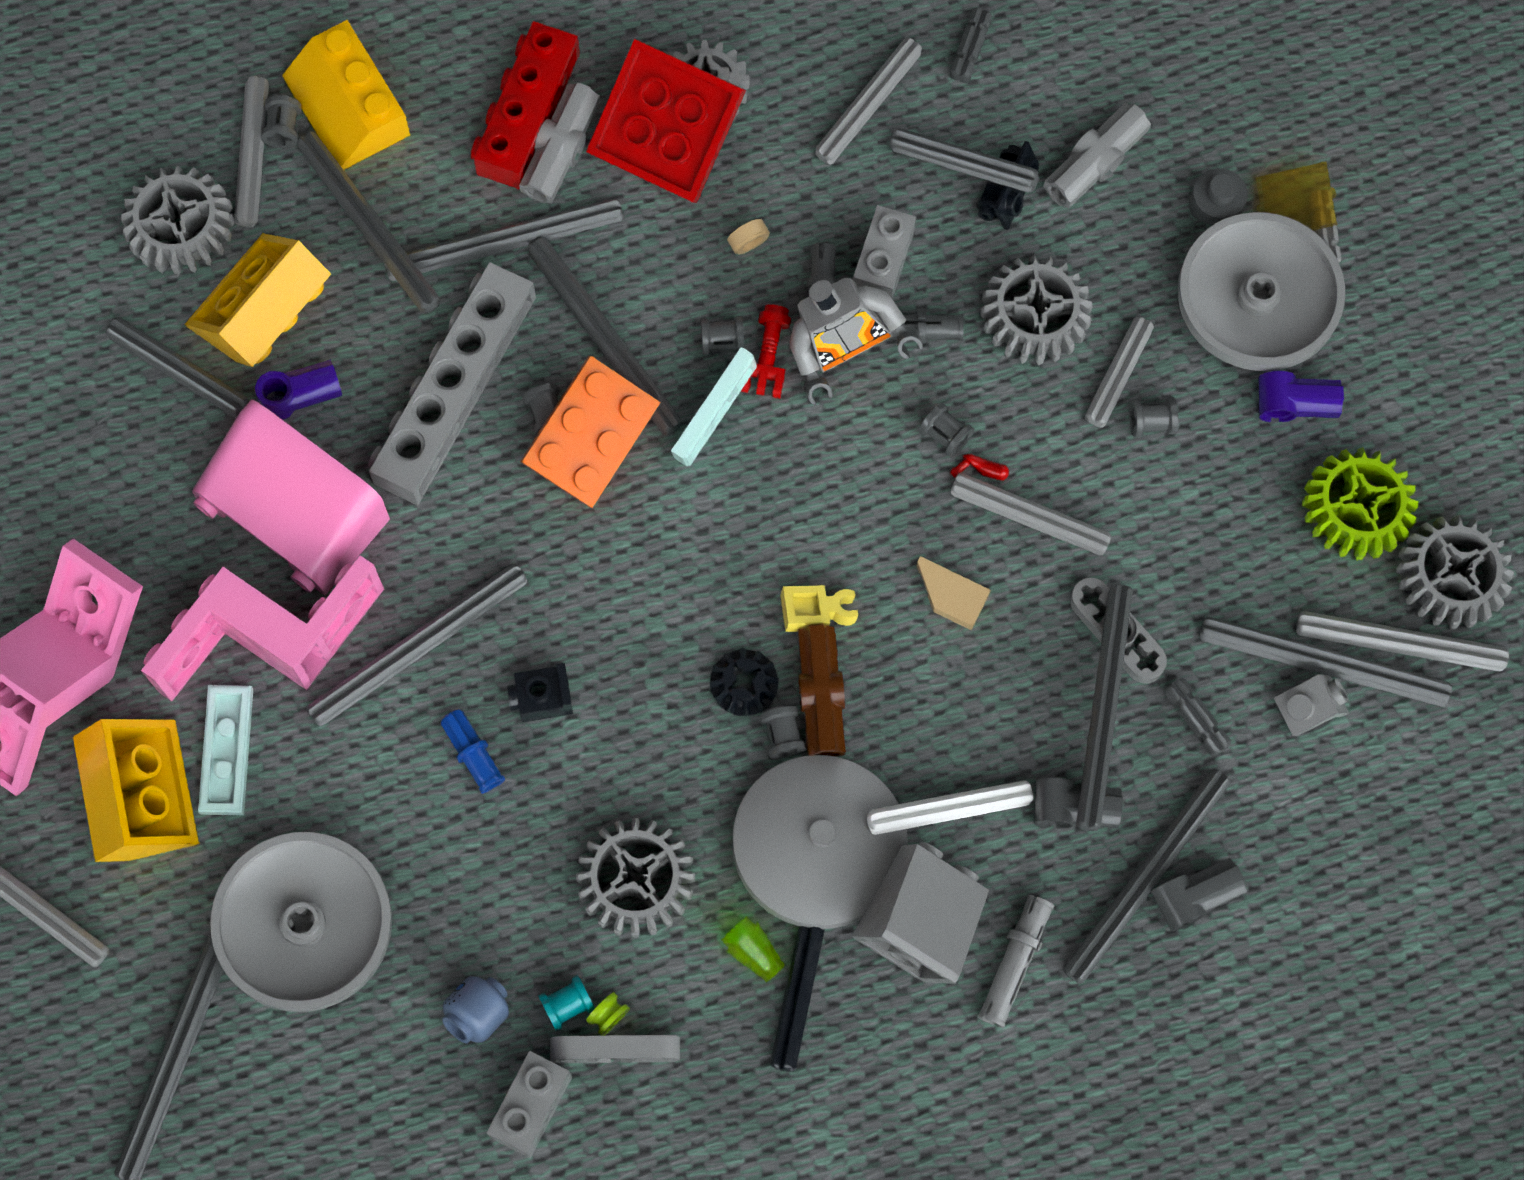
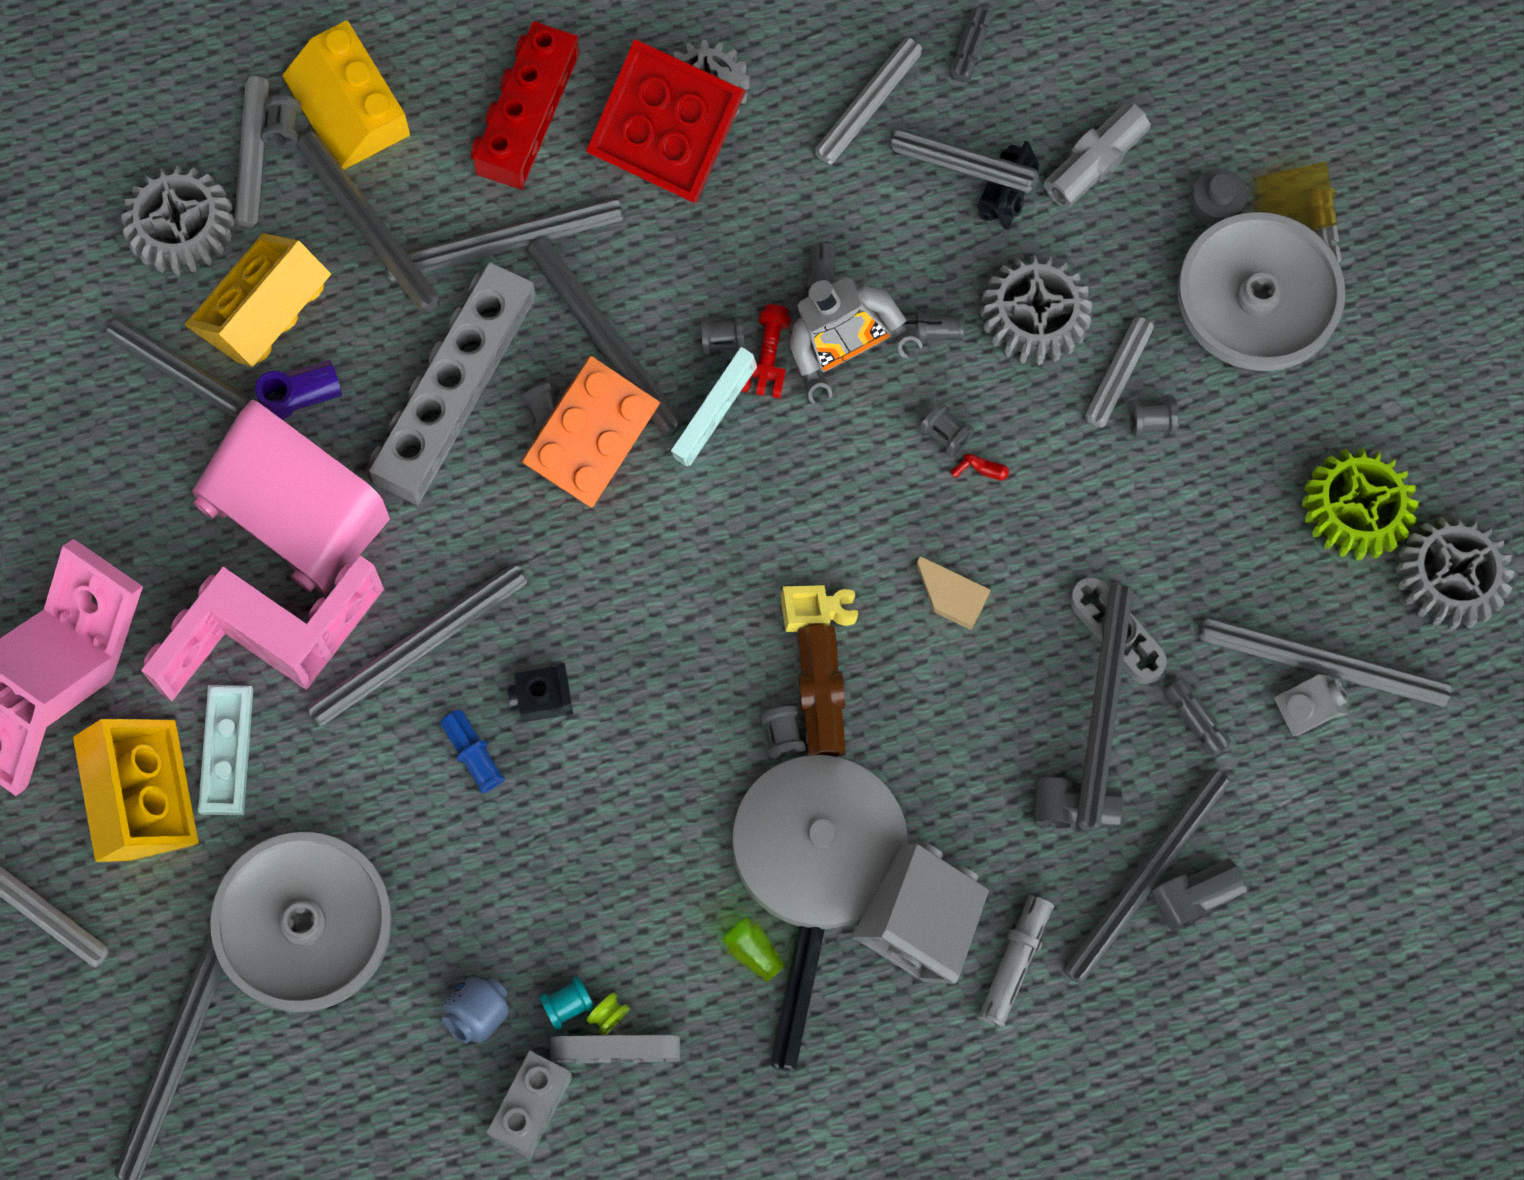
(559, 143): light grey piece -> none
(652, 864): light grey gear -> none
(739, 700): black gear -> none
(748, 236): tan tile -> none
(885, 250): light grey brick -> none
(949, 807): white axle -> none
(1030, 514): light grey axle -> none
(1288, 397): dark purple piece -> none
(1402, 641): light grey axle -> none

